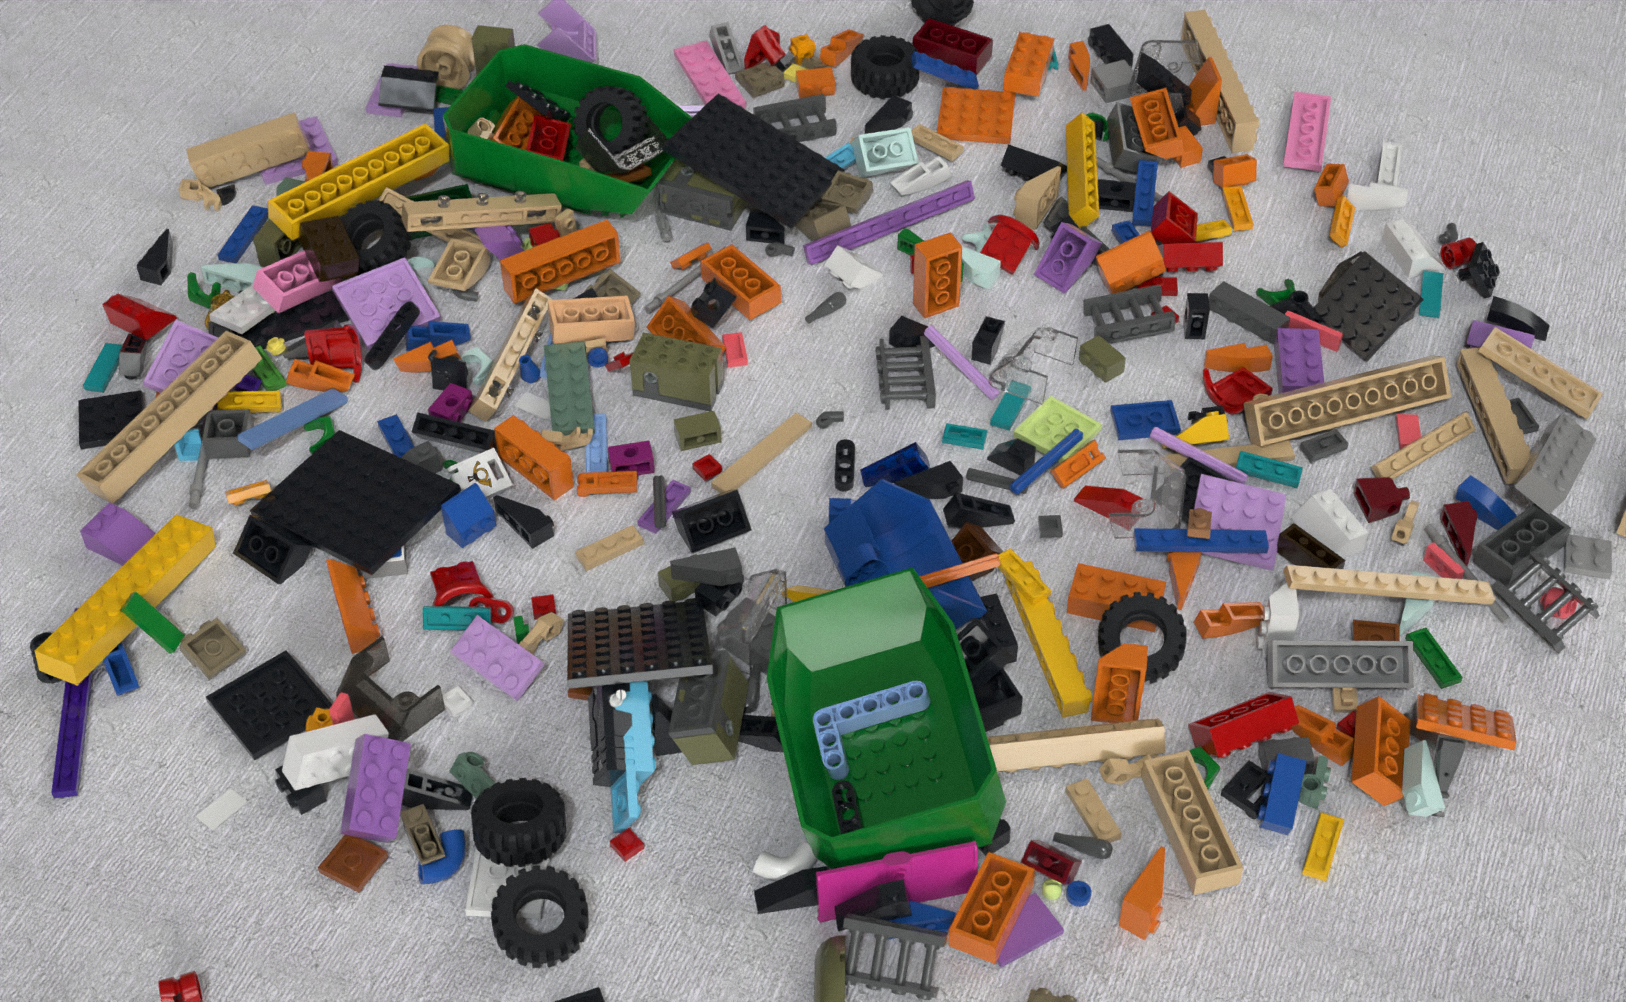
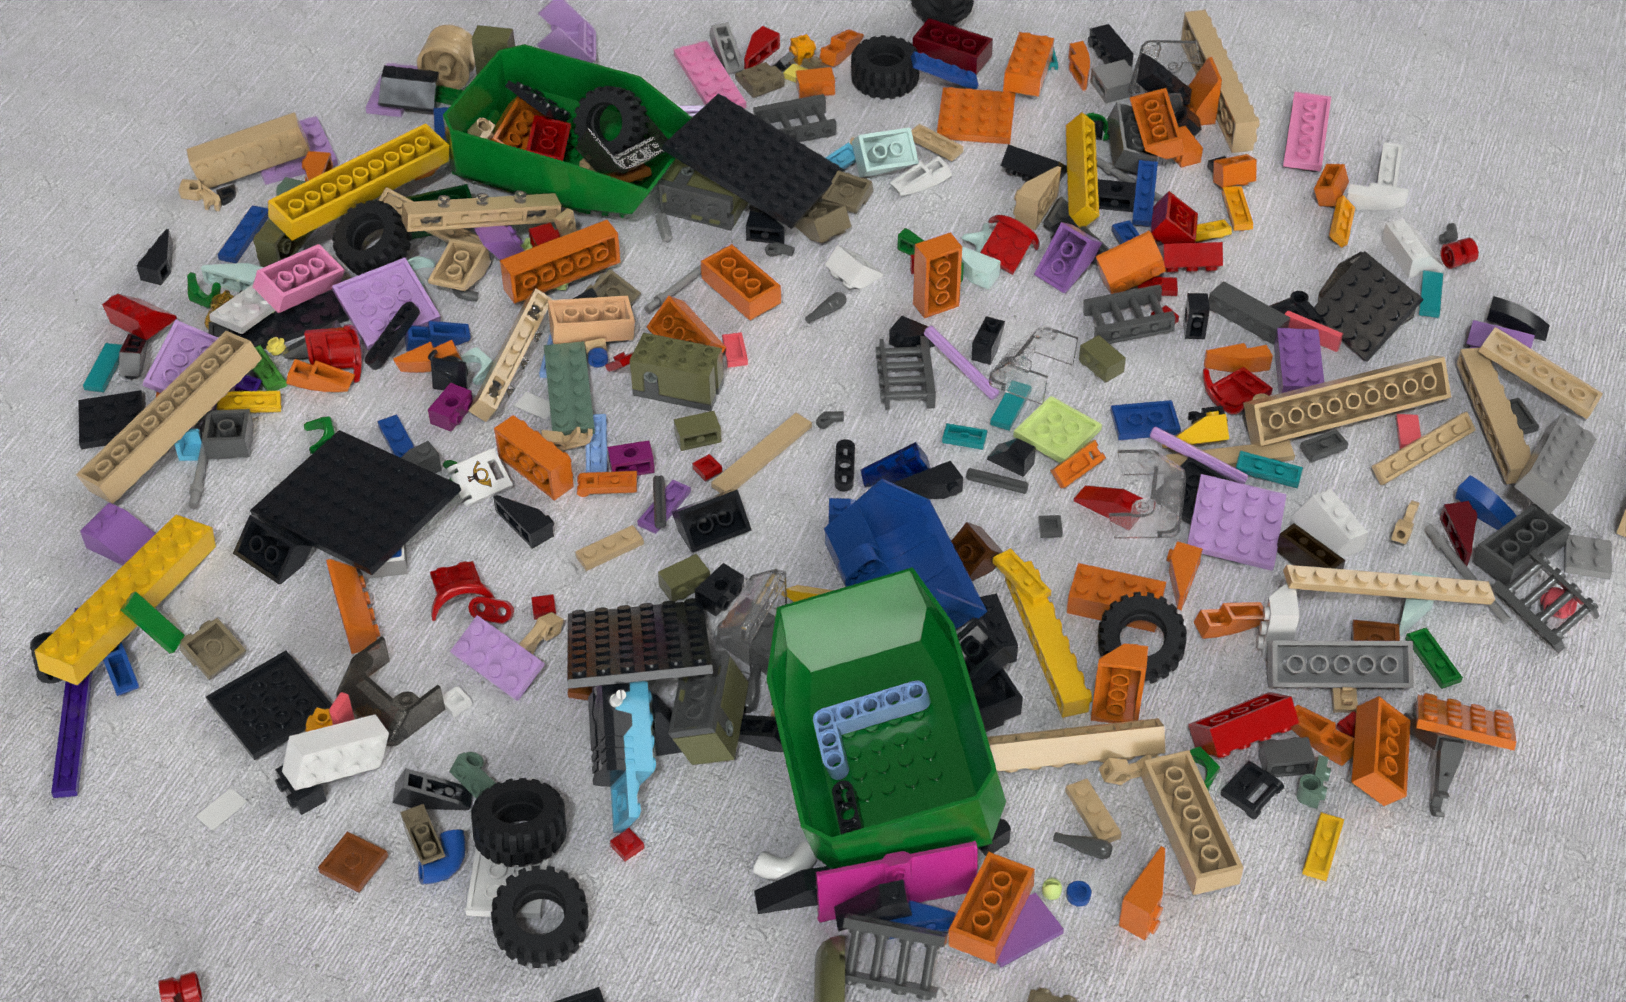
(255, 490): light orange plate -> none
(292, 419): medium blue tile -> none
(328, 248): dark brown brick -> none
(375, 788): medium lavender brick -> none
(452, 617): teal tile -> none
(454, 433): black brick -> none
(468, 516): blue slope -> none
(520, 629): green plate -> none
(528, 369): blue cone -> none
(685, 260): orange plate -> none
(710, 568): dark grey slope -> none
(712, 313): black brick -> none
(768, 45): red plate -> none
(890, 116): black slope -> none
(890, 221): medium lavender plate -> none
(961, 570): orange axle -> none
(977, 511): black slope -> none
(1046, 461): blue axle -> none
(1051, 861): dark red brick -> none
(1199, 523): medium nougat plate -> none
(1220, 541): blue plate -> none
(1273, 297): green helmet -> none
(1281, 793): blue brick -> none
(1379, 497): dark red torso -> none
(1420, 782): light aqua slope -> none
(1442, 563): coral plate -> none
(1482, 270): black plate -> none

